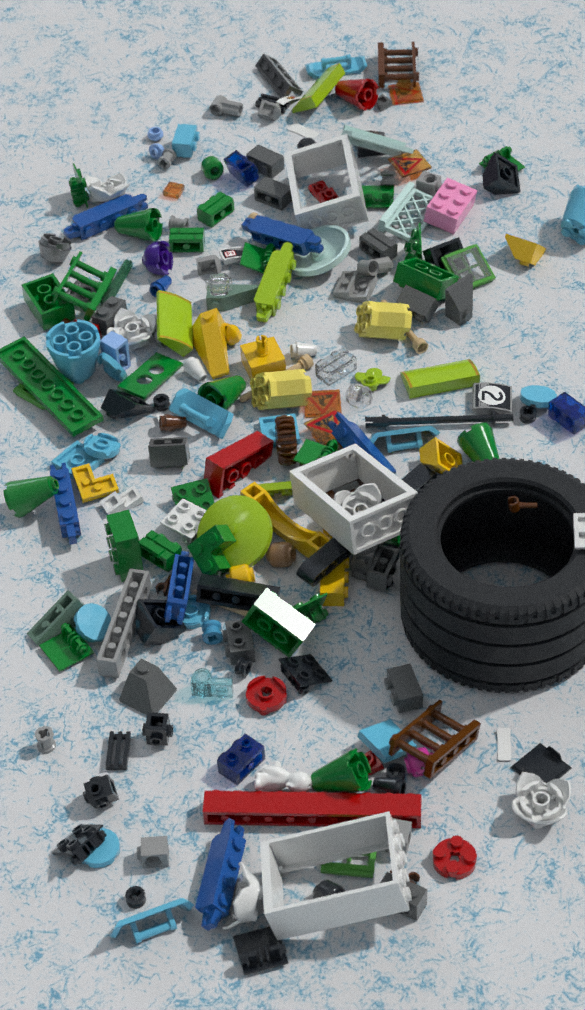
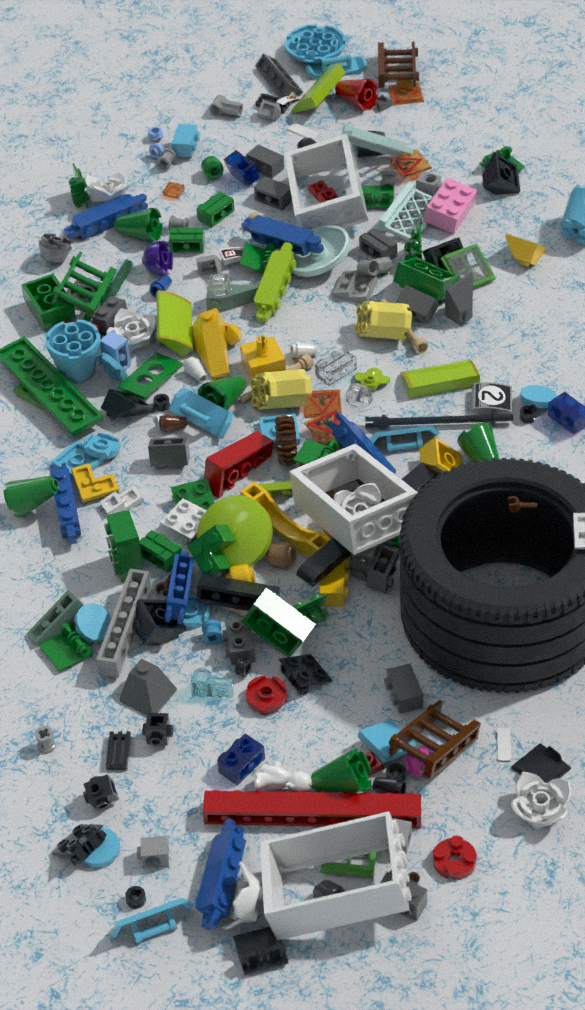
(312, 43): none -> medium azure brick

